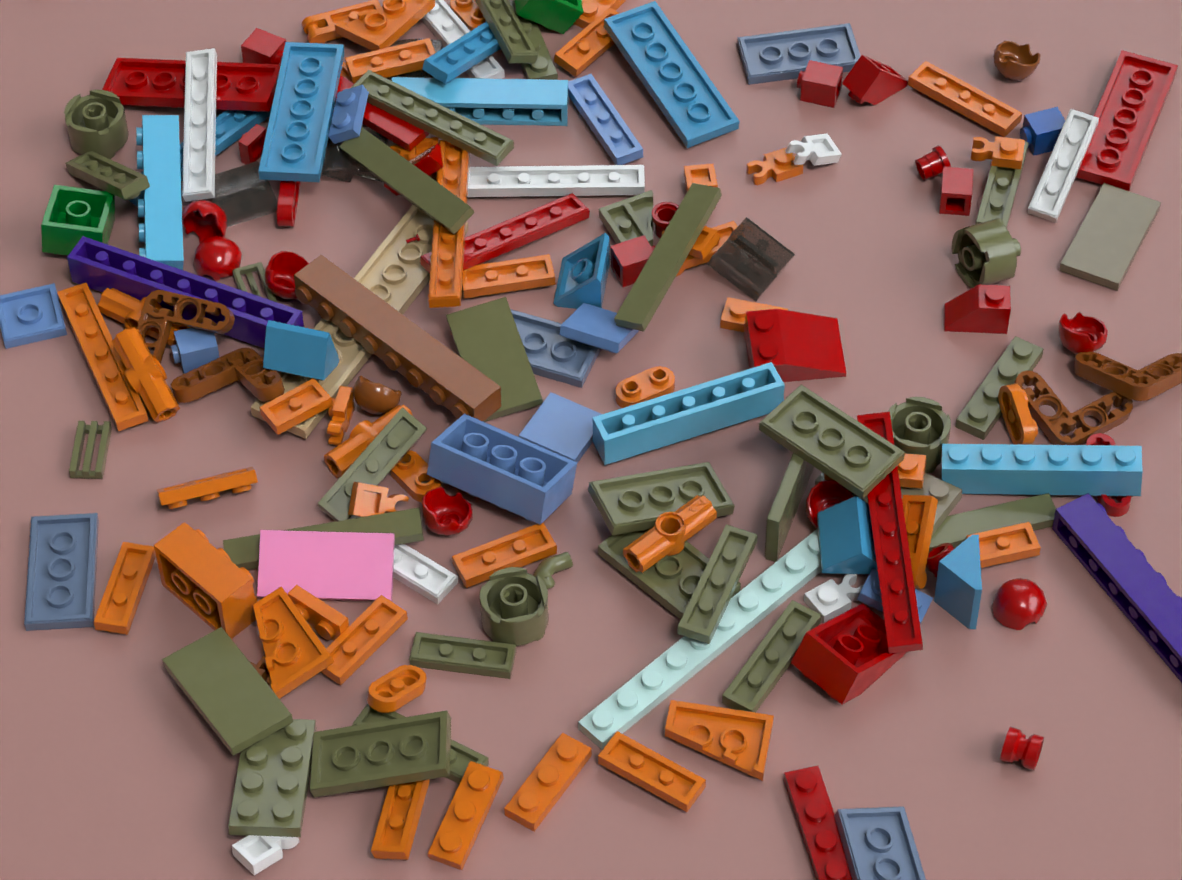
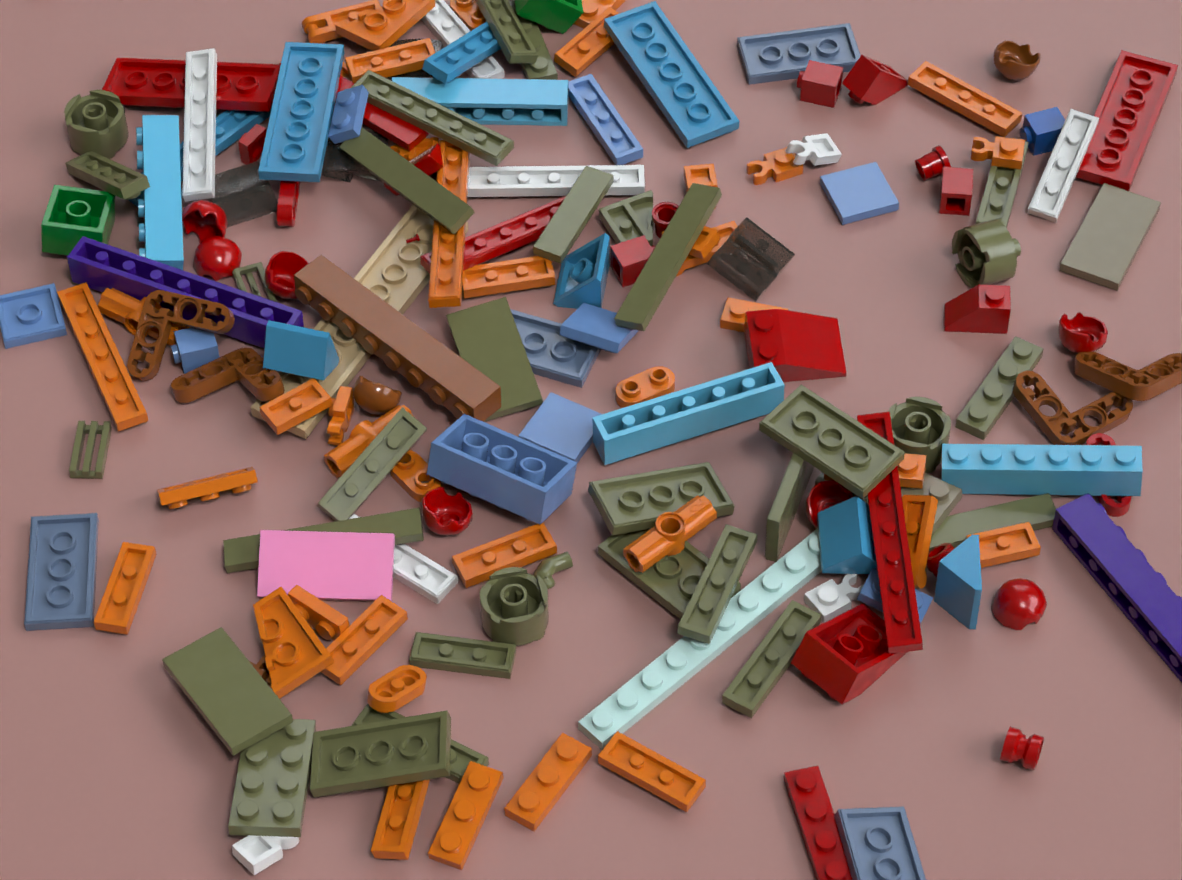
(145, 374): orange piece -> none
(206, 580): orange brick -> none
(263, 48): red brick -> none
(372, 500): orange plate -> none
(573, 214): none -> olive tile
(723, 734): orange wing -> none
(859, 193): none -> medium blue tile
(1016, 414): orange plate -> none

